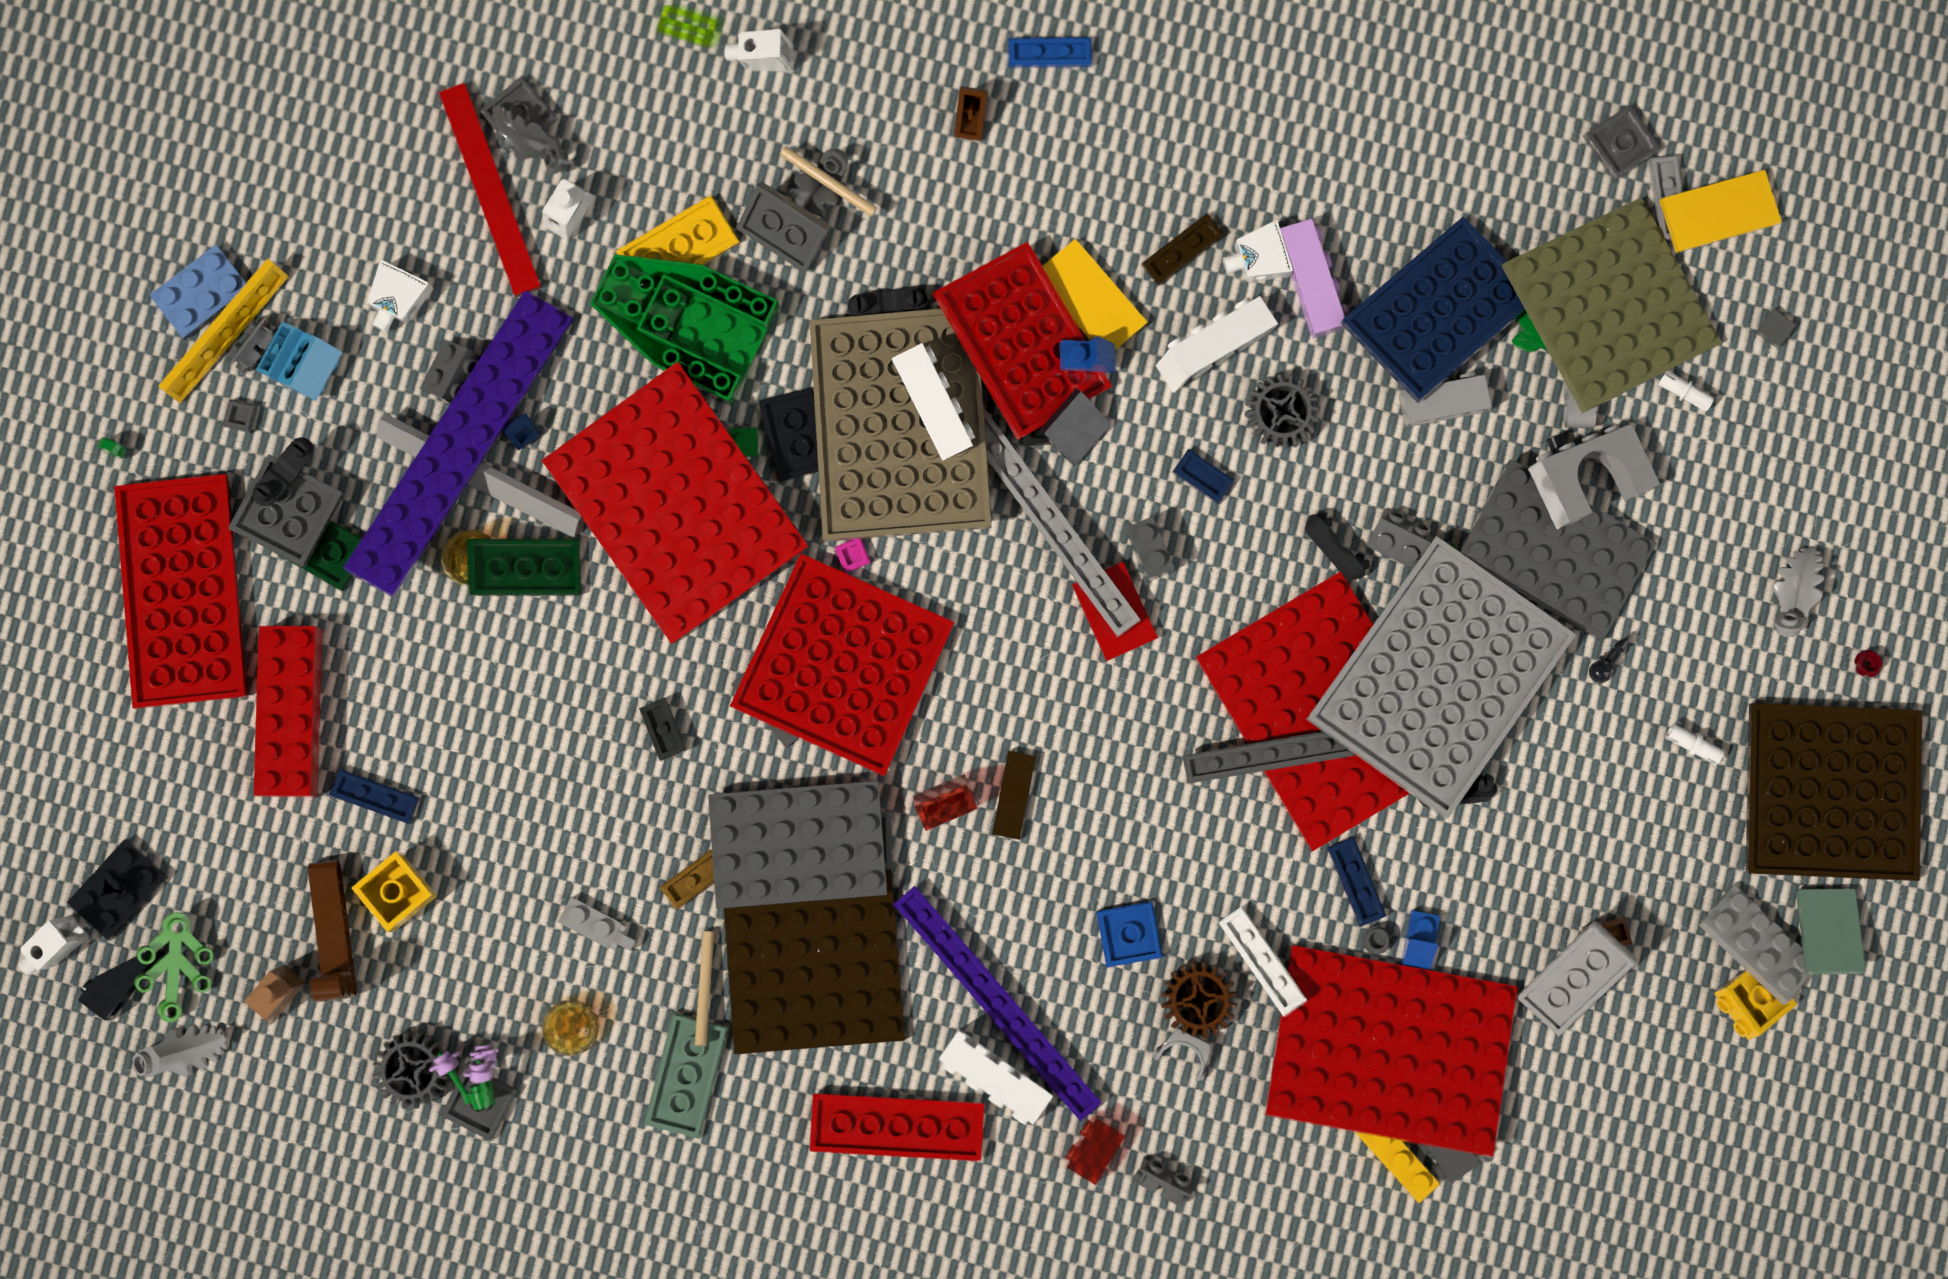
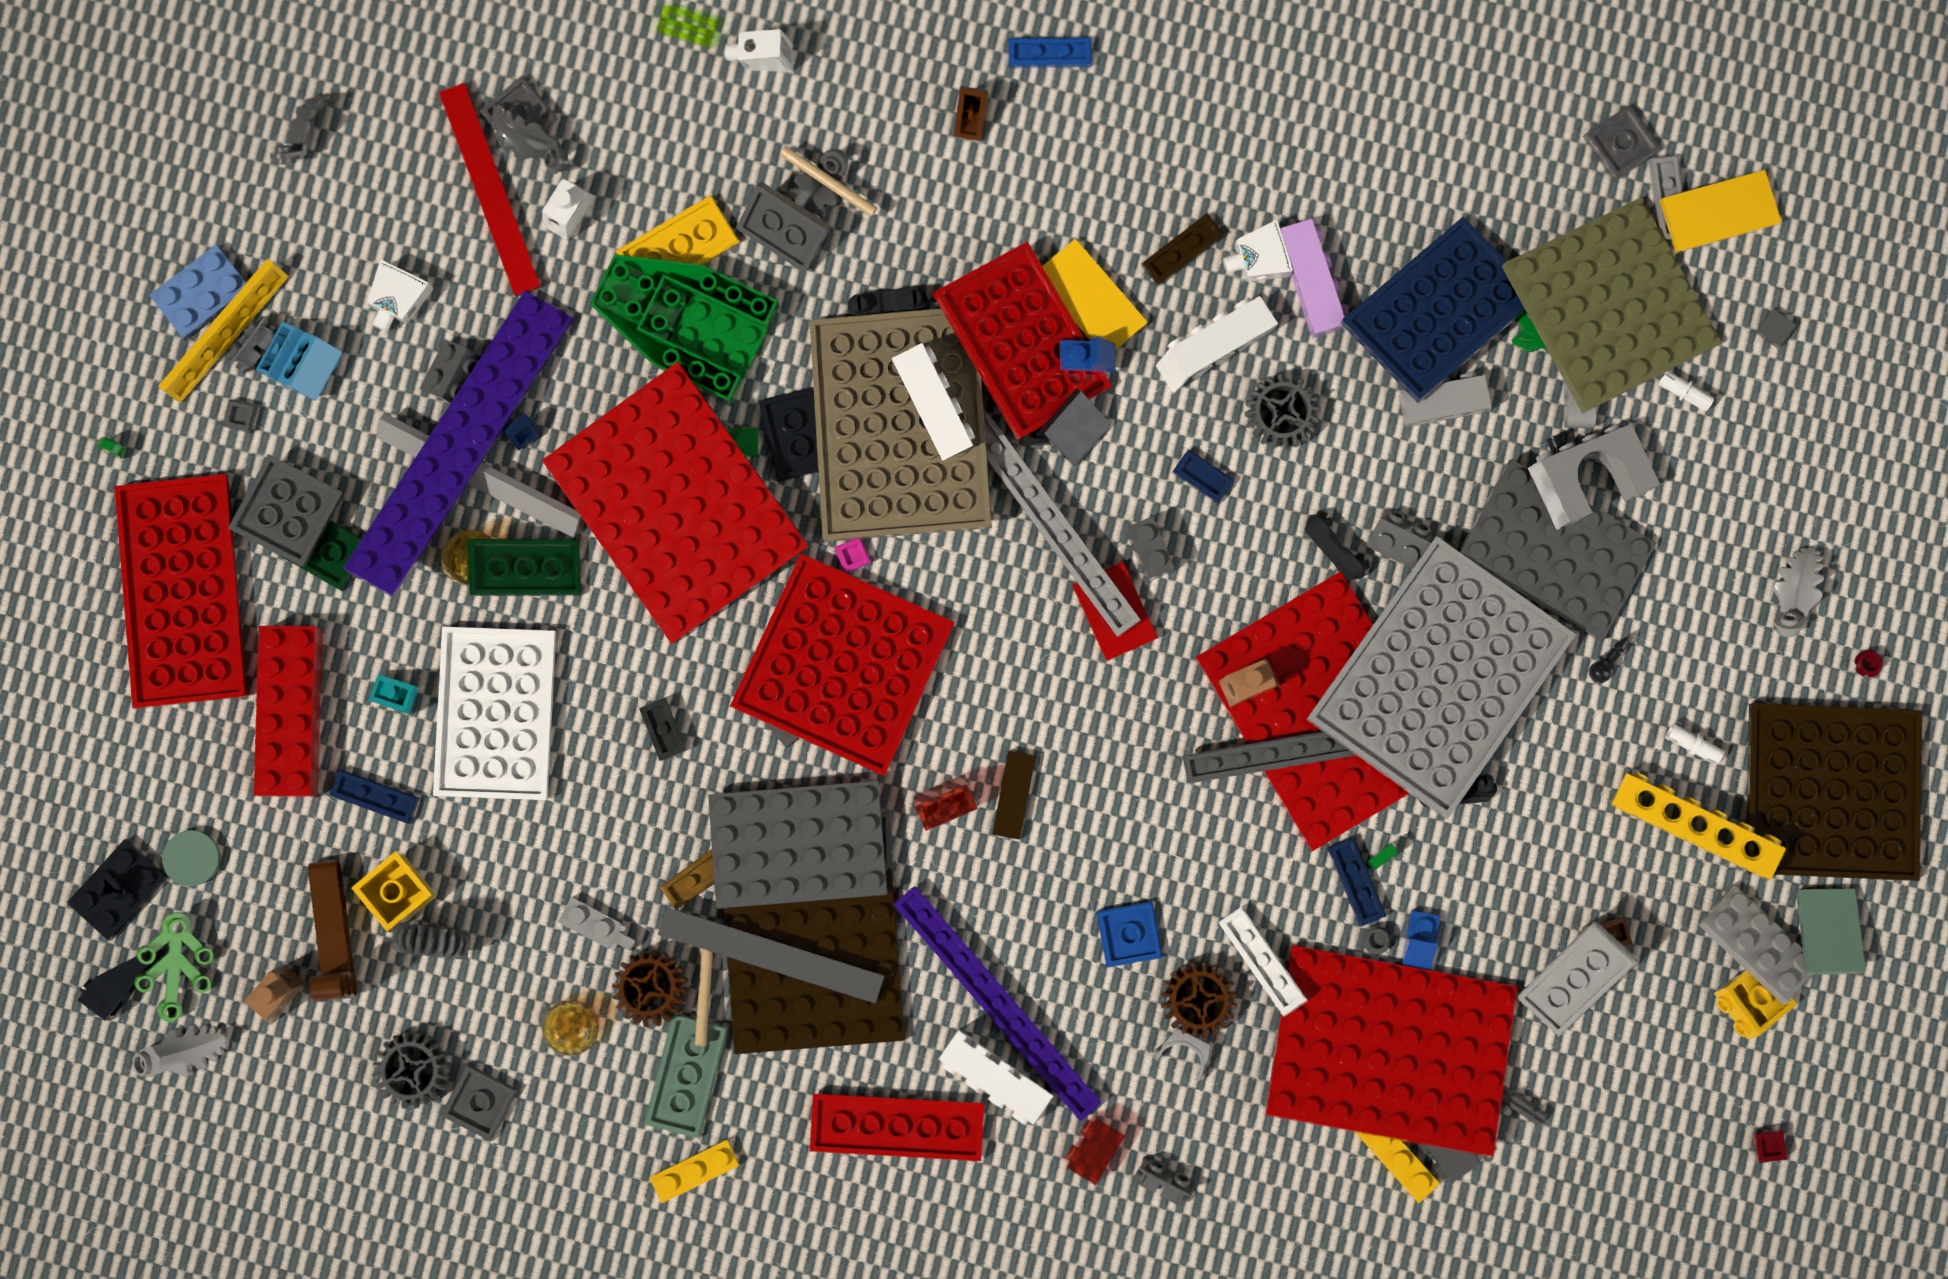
(51, 944): white torso -> none
(191, 858): none -> sand green tile
(283, 472): black piece -> none
(301, 128): none -> dark grey plant
(394, 694): none -> teal slope
(431, 941): none -> dark grey gear
(479, 1072): plant -> none
(494, 713): none -> white plate
(647, 998): none -> reddish brown gear
(694, 1171): none -> yellow plate
(771, 955): none -> dark grey tile
(1248, 682): none -> medium nougat torso
(1382, 856): none -> green tile
(1523, 1106): none -> dark grey axle
(1769, 847): none -> yellow brick
(1769, 1146): none -> dark red plate

